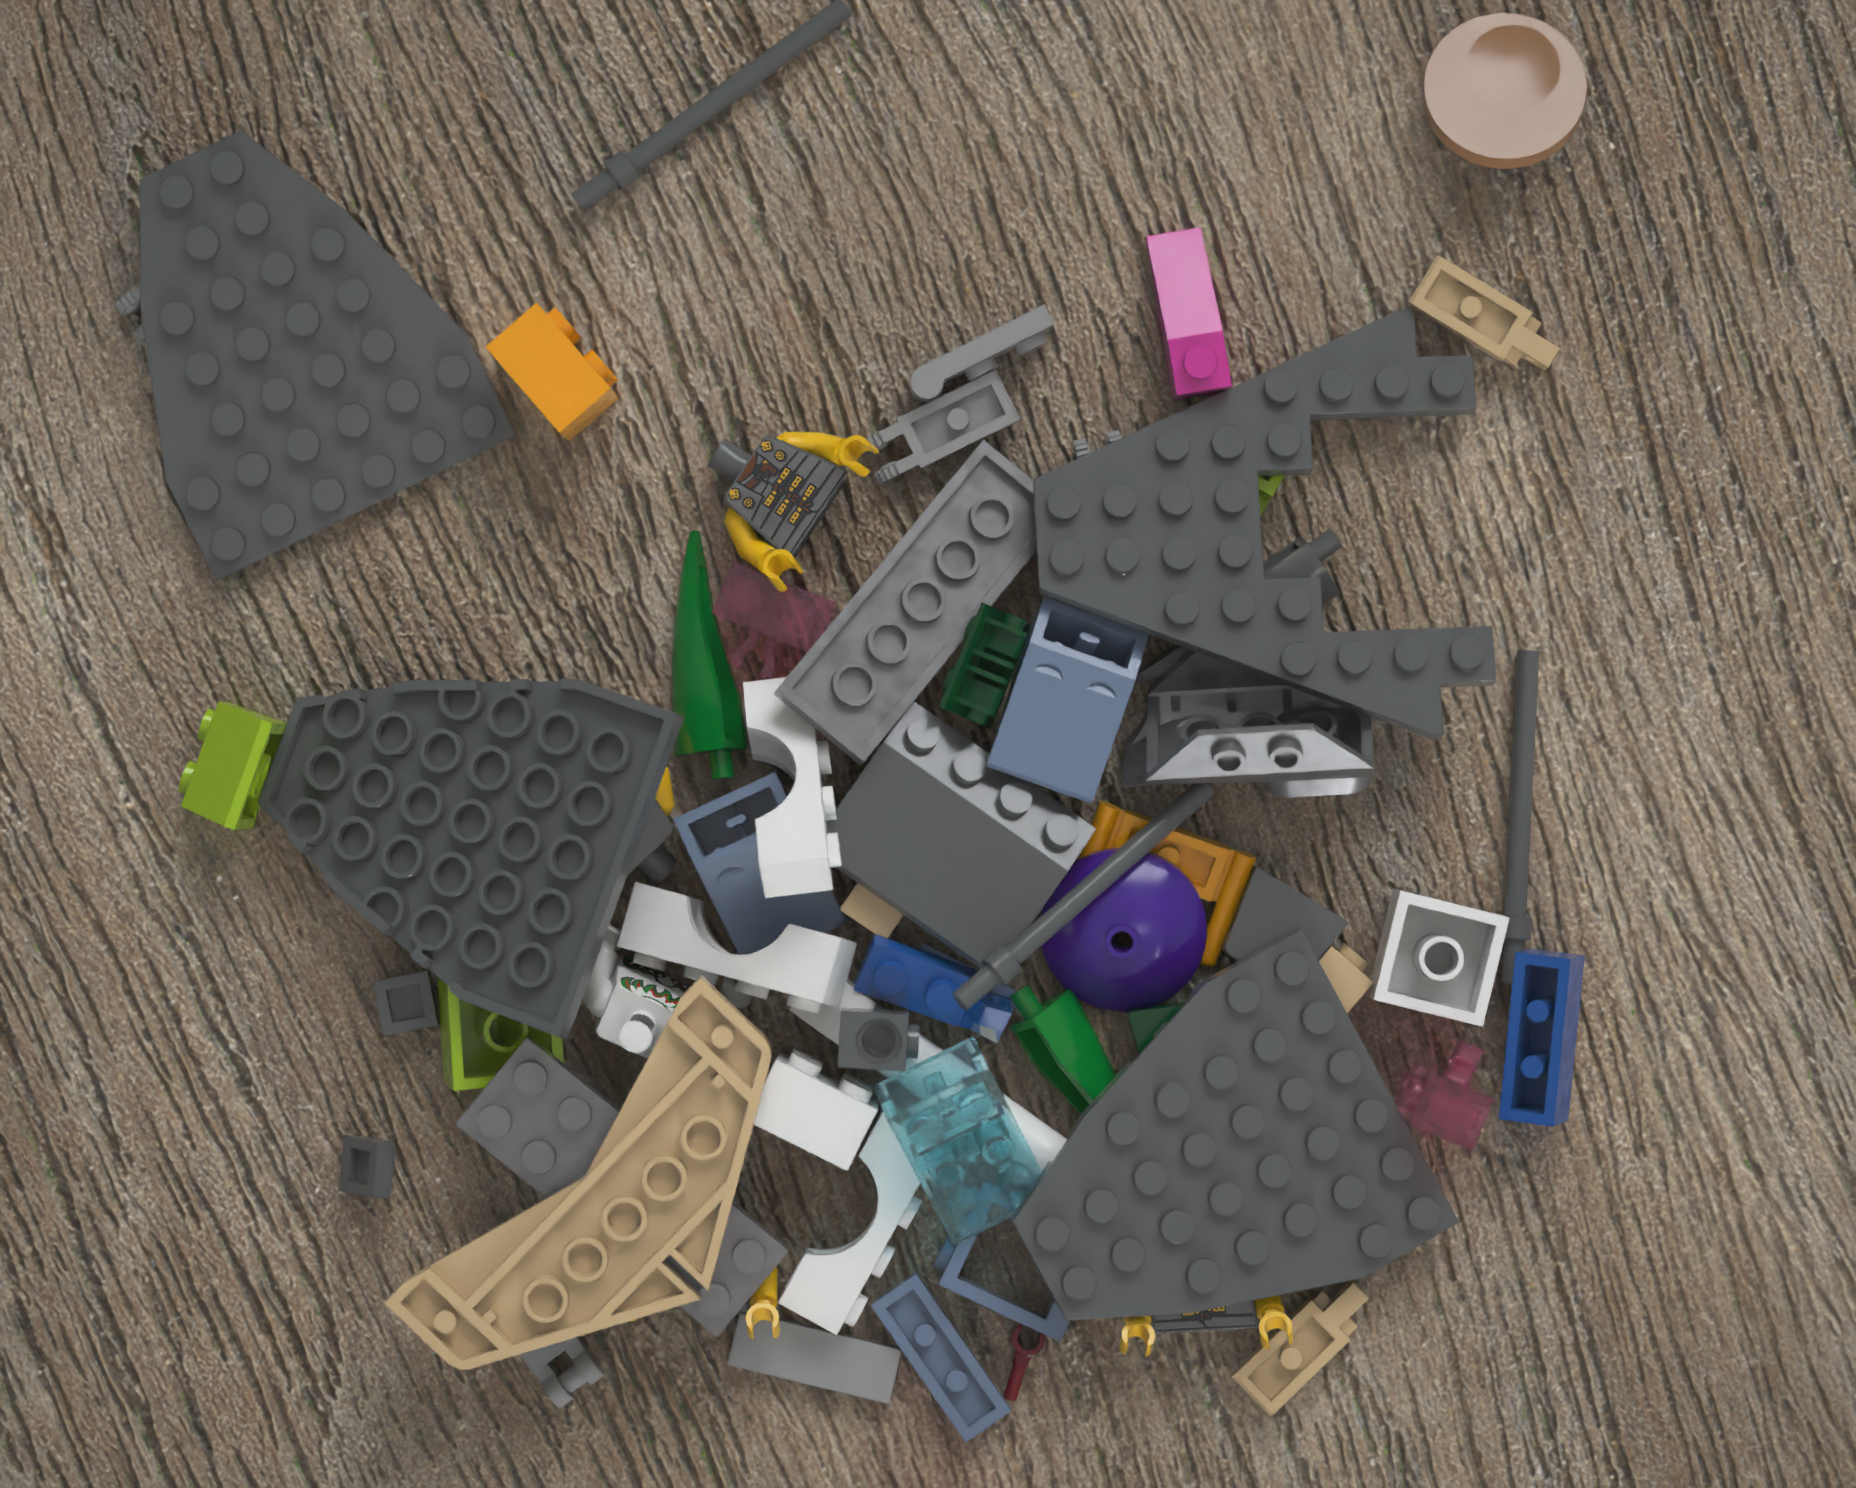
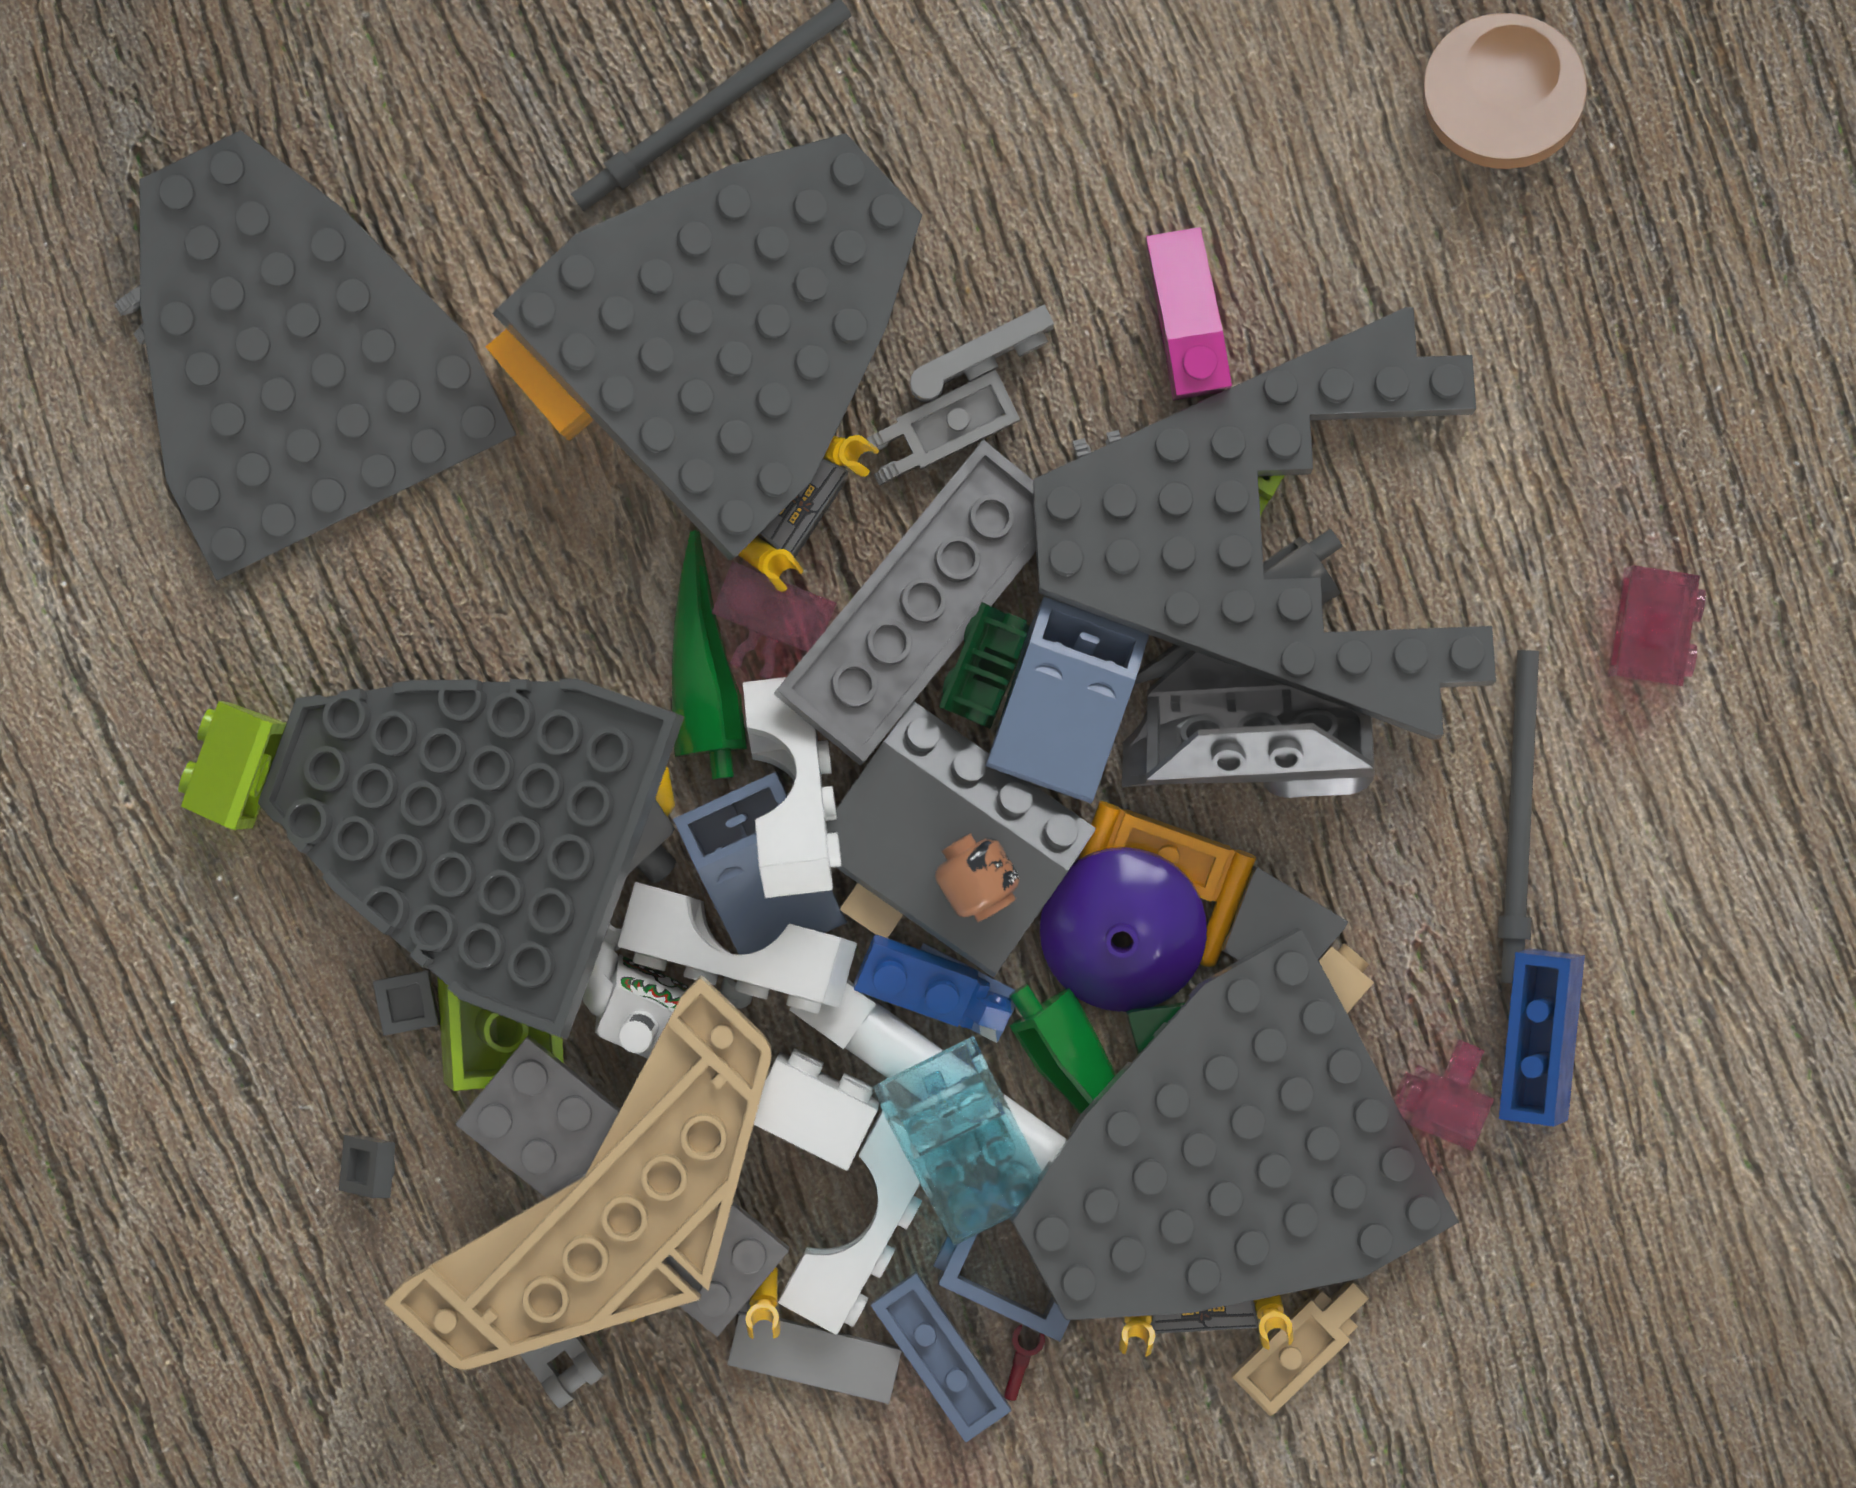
(726, 325): none -> dark grey wing
(851, 1047): dark grey brick -> none
(977, 877): none -> nougat head
(1004, 963): dark grey bar -> none
(1437, 957): white brick -> none
(1481, 315): tan hinge -> none
(1656, 626): none -> clear pink brick

